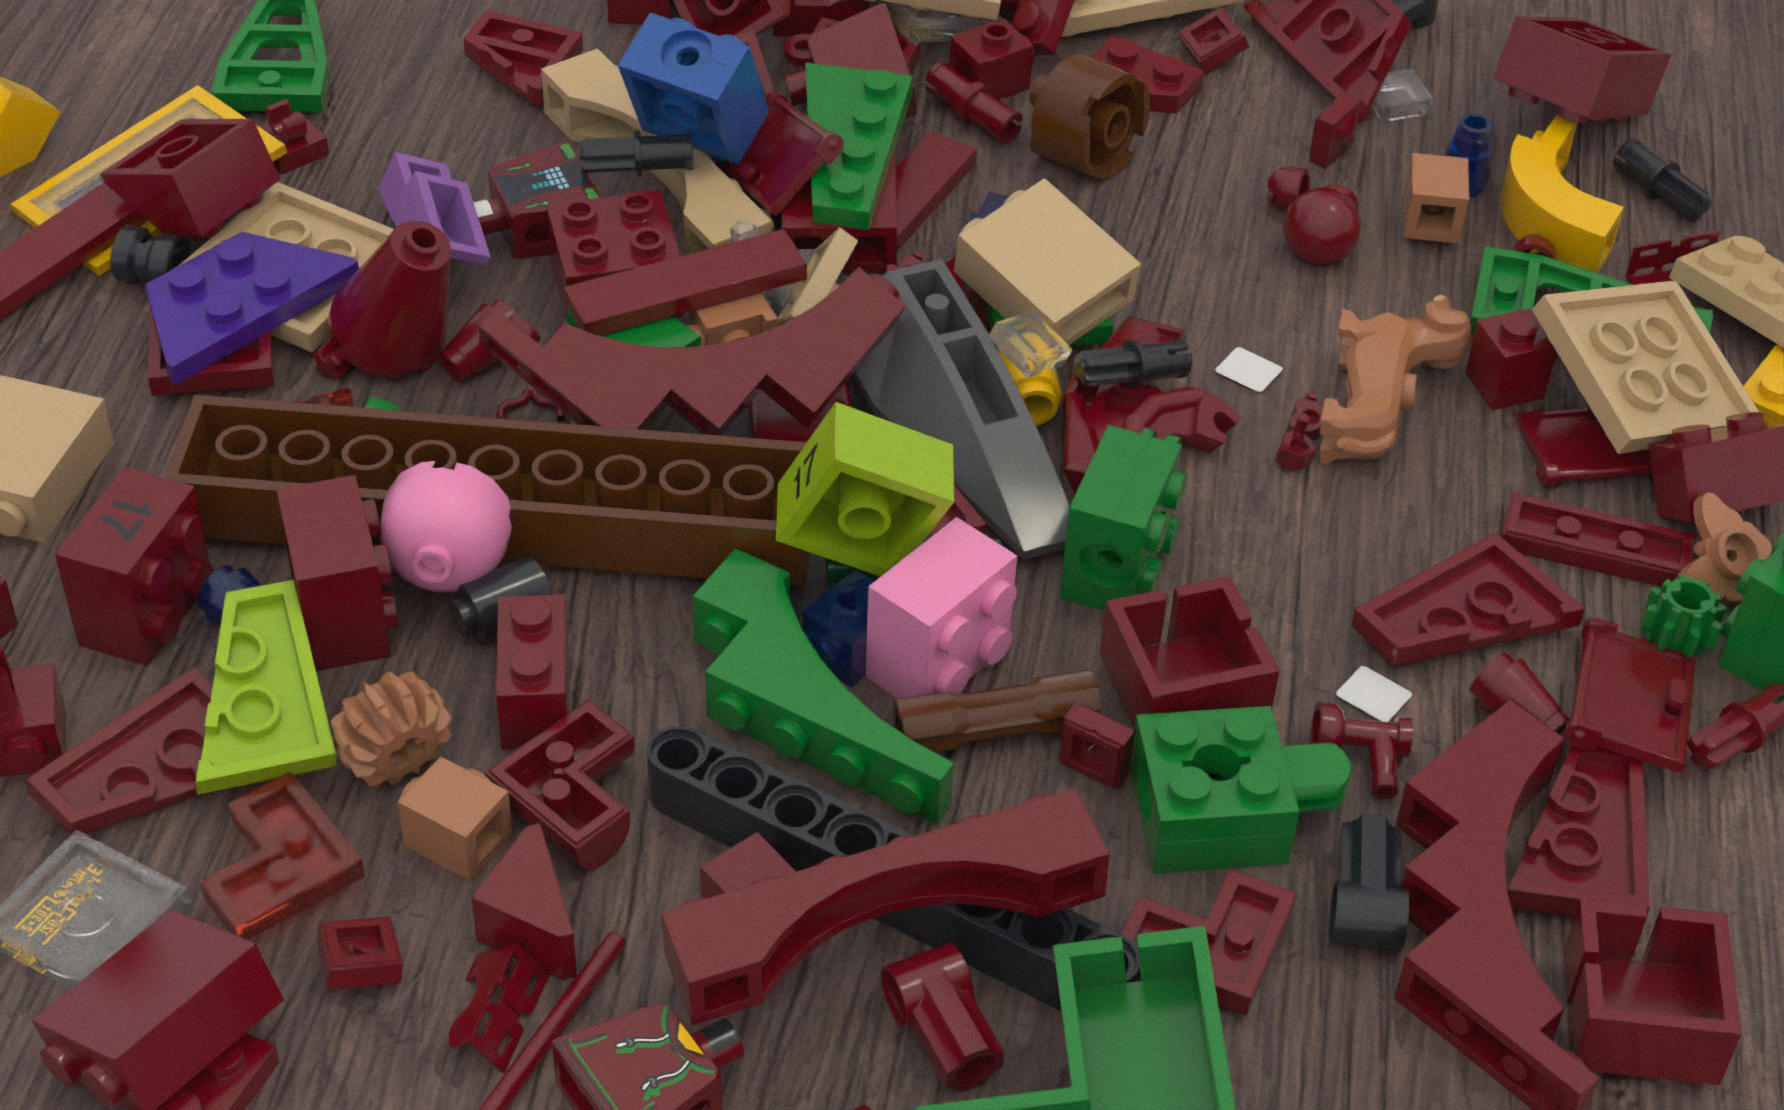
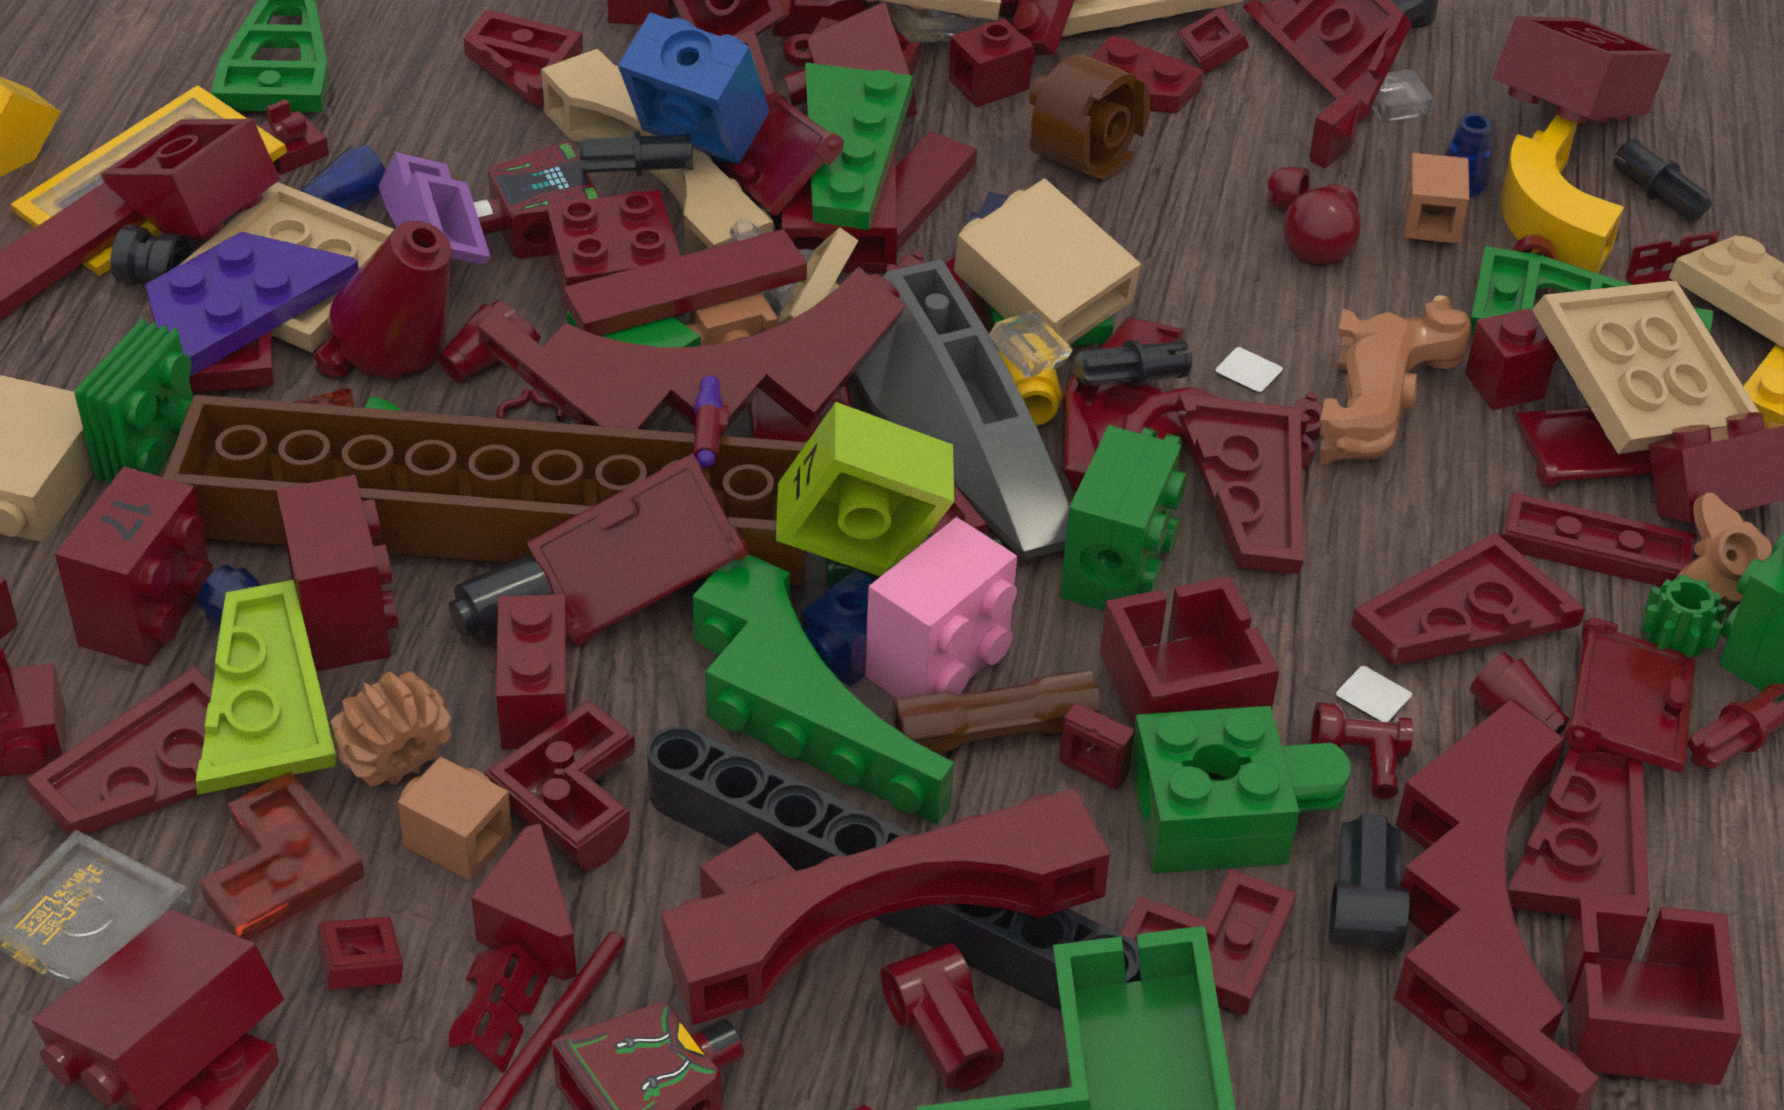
(135, 401): none -> green brick
(348, 178): none -> clear blue cone
(444, 525): bright pink cylinder -> none
(641, 556): none -> dark red door
(710, 421): none -> piece
(973, 102): dark red pin -> none
(1251, 475): none -> dark red wing

